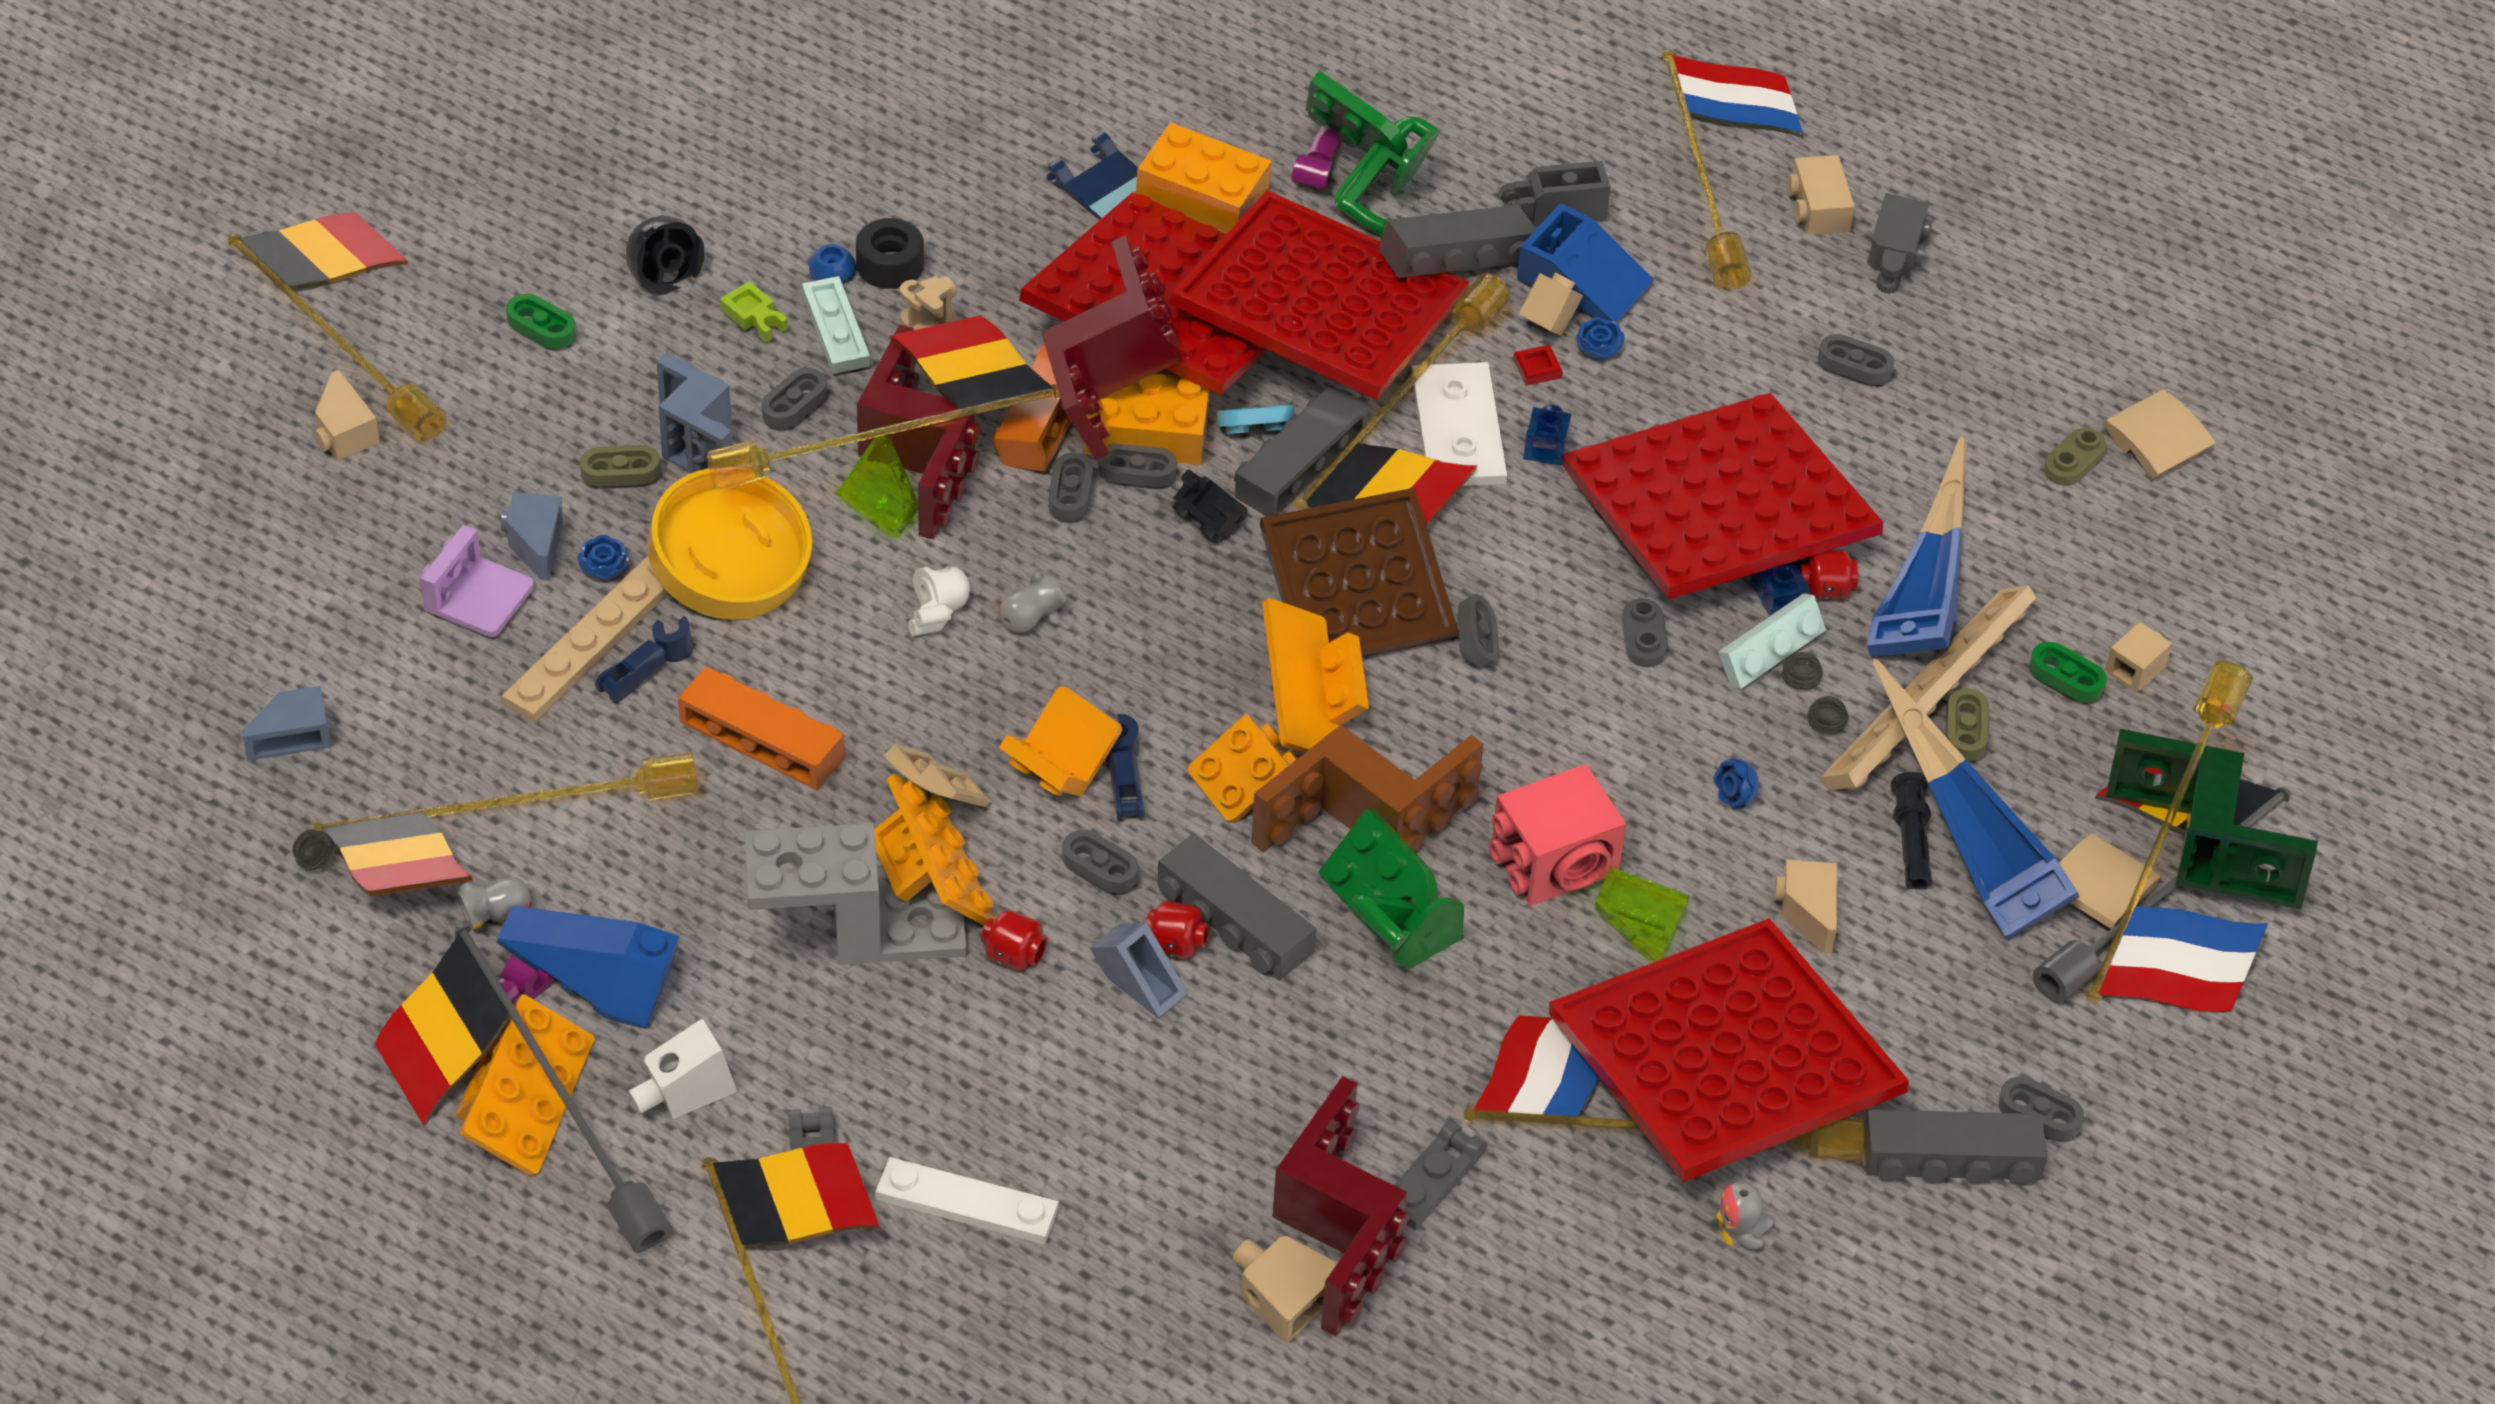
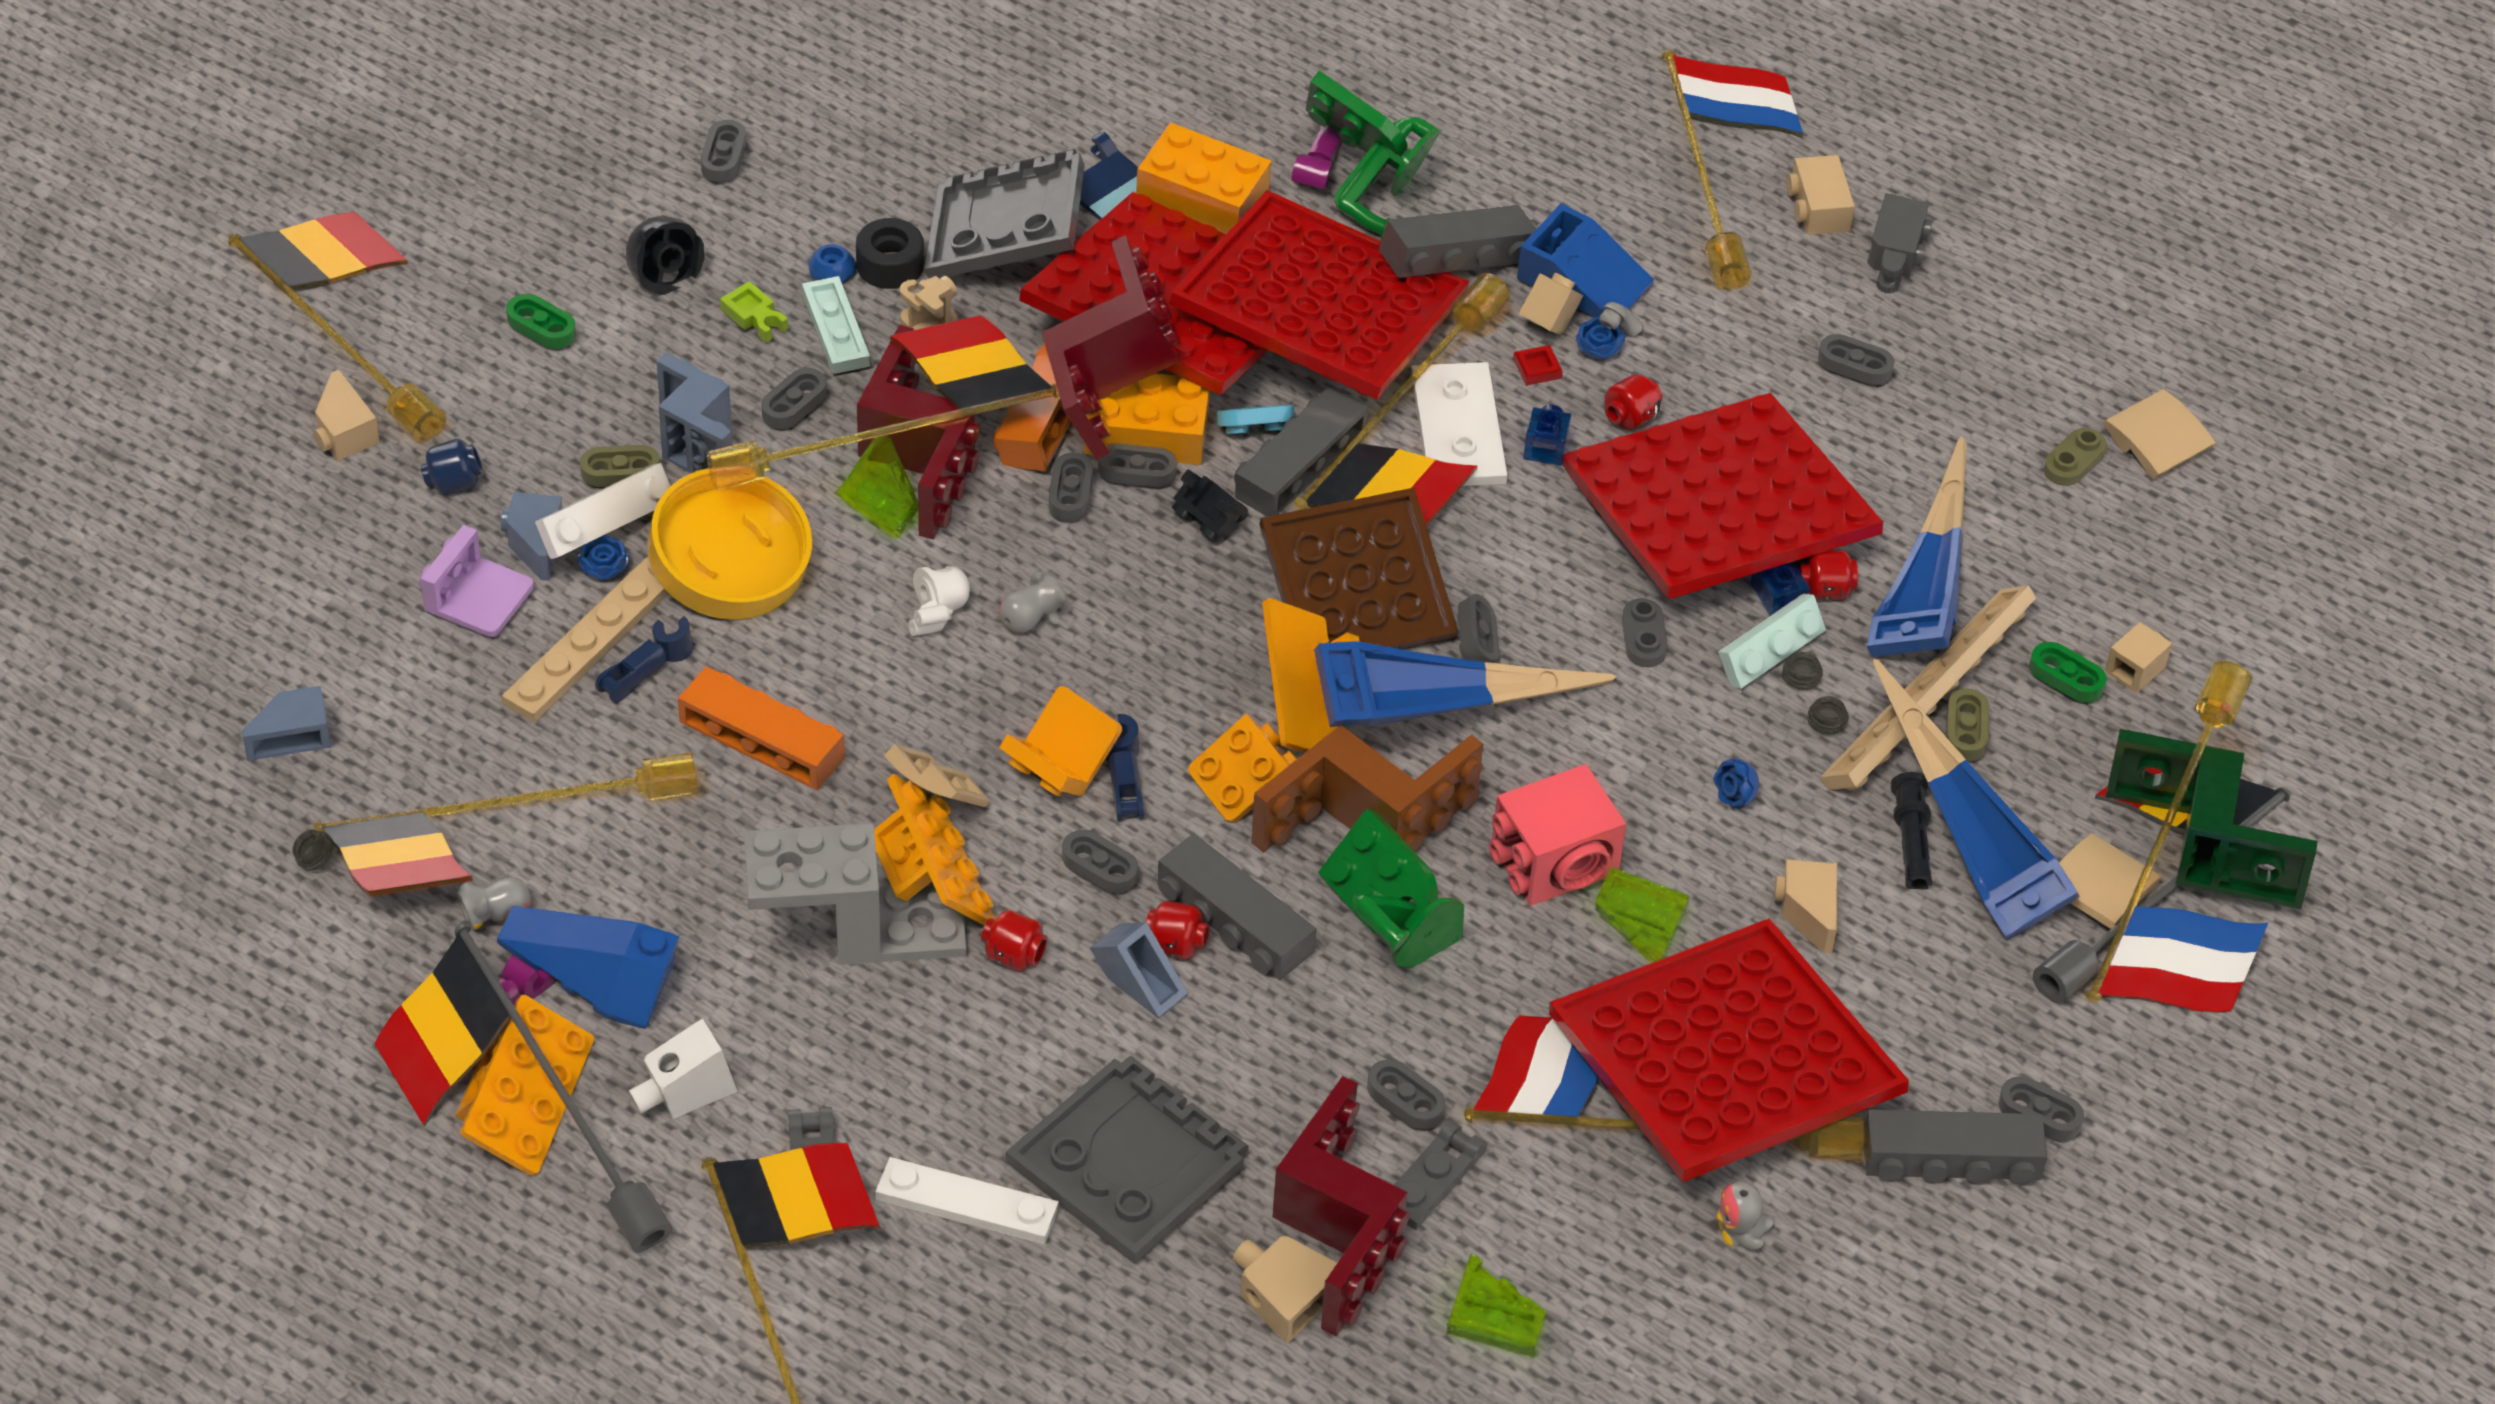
(452, 467): none -> dark blue head
(602, 511): none -> white plate
(719, 157): none -> dark grey plate
(1005, 214): none -> hinge
(1128, 1156): none -> dark grey hinge
(1390, 685): none -> blue plate
(1410, 1093): none -> dark grey plate
(1495, 1312): none -> clear neon green wing
(1576, 185): dark grey hinge -> none
(1618, 315): none -> light grey arm
(1634, 401): none -> red head

